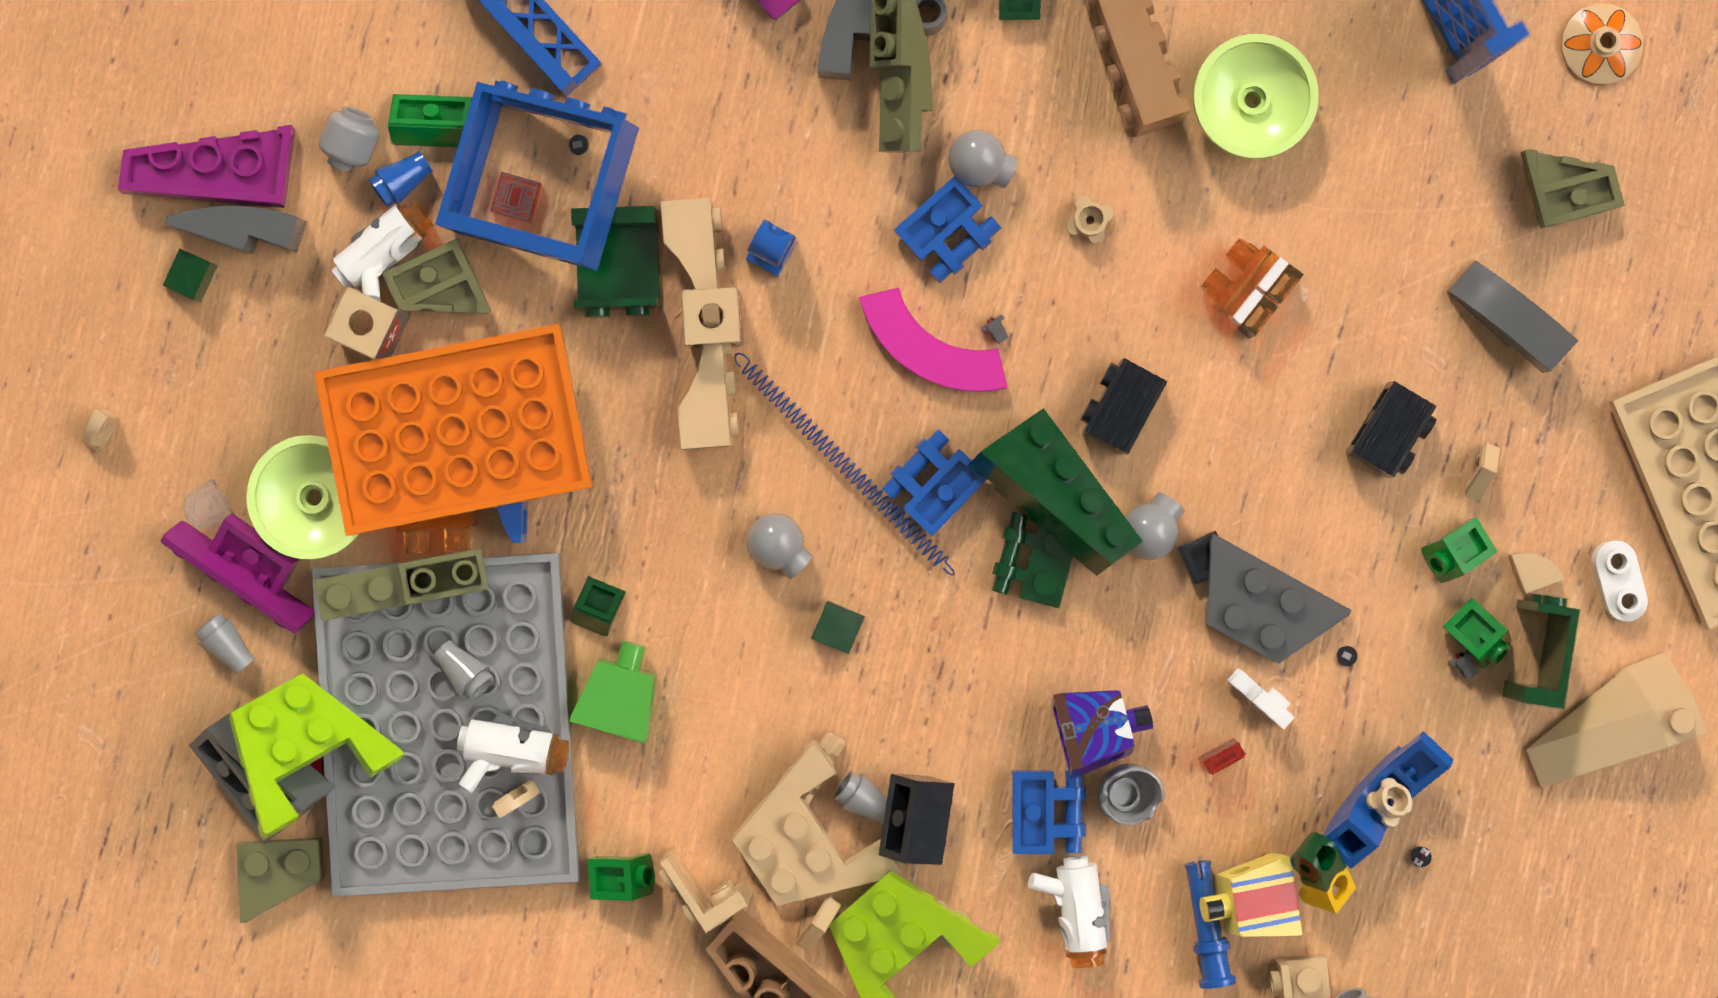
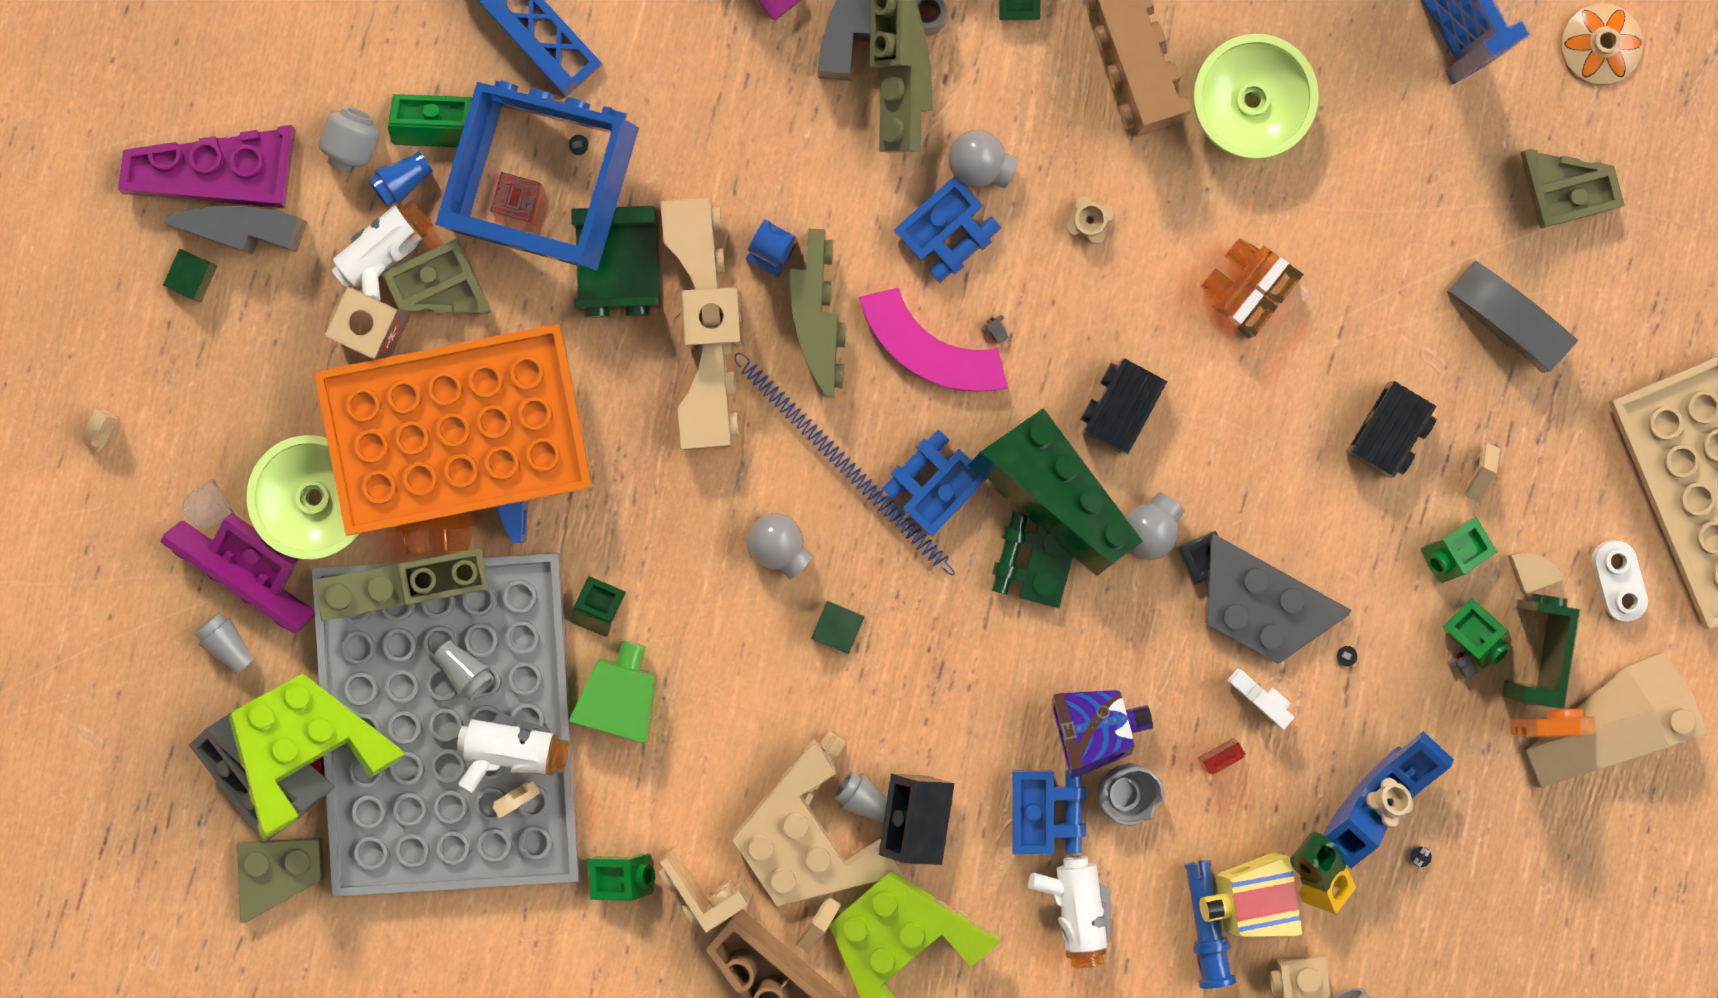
(817, 330): none -> olive slope
(1558, 723): none -> orange wing

